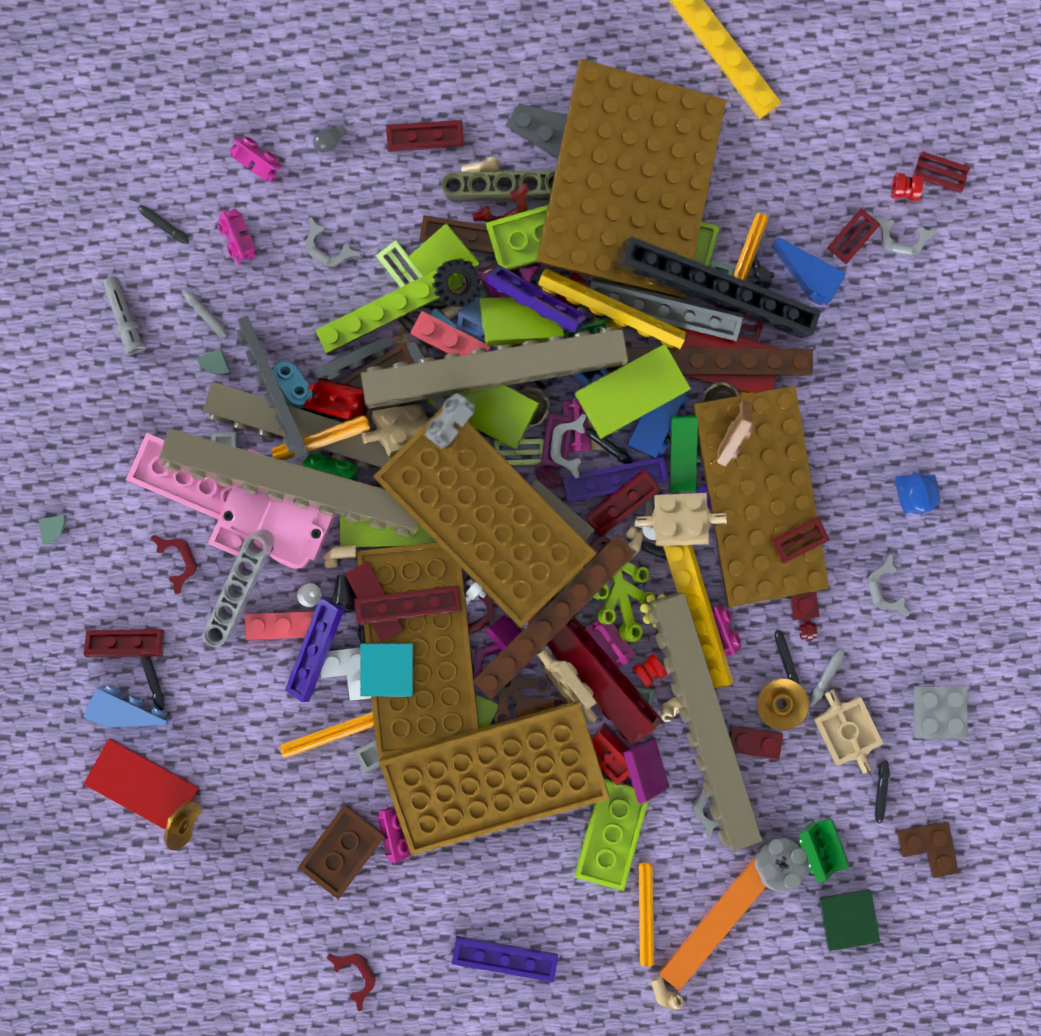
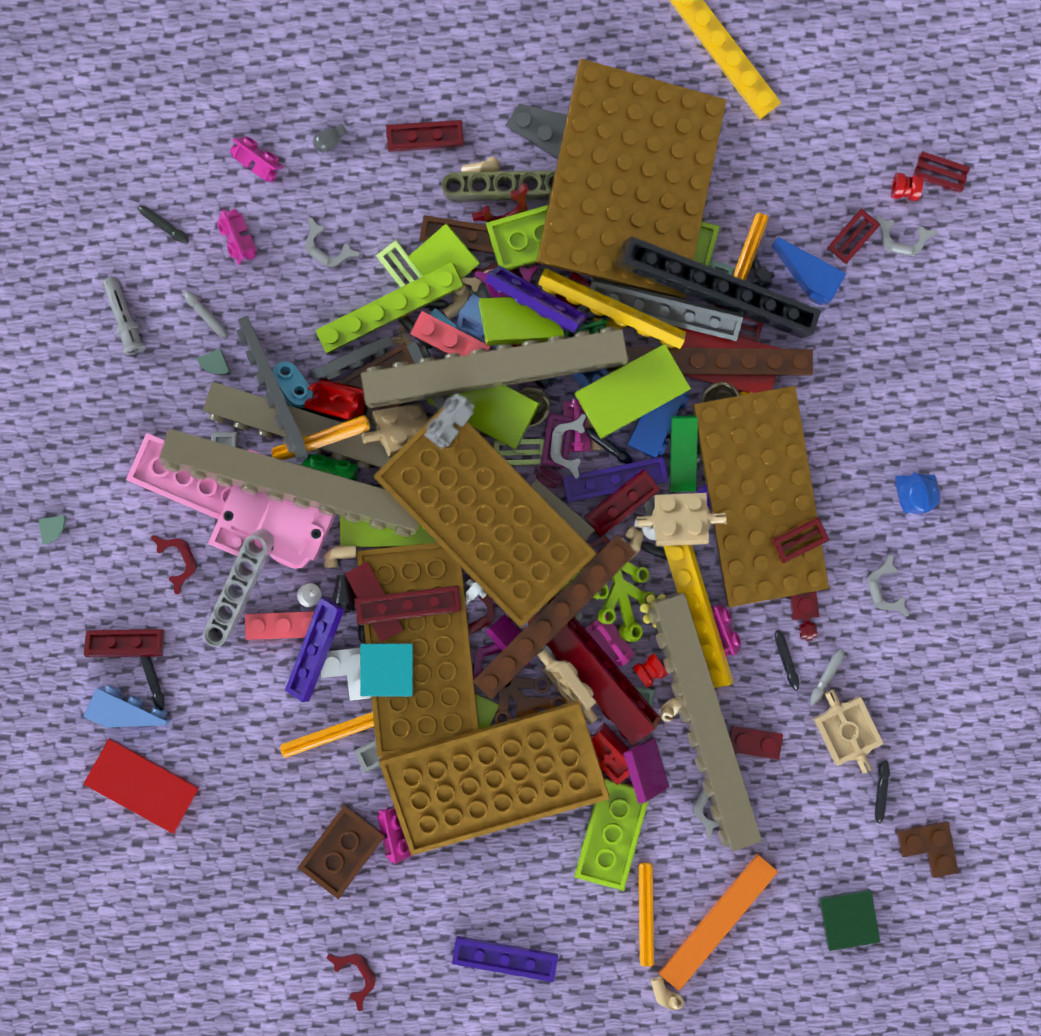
(180, 825): pearl gold dish -> none
(472, 280): black tyre -> none
(735, 433): medium nougat wing -> none
(768, 870): light grey plate -> none
(794, 710): pearl gold dish -> none
(823, 849): green bracket -> none
(940, 712): light grey plate -> none

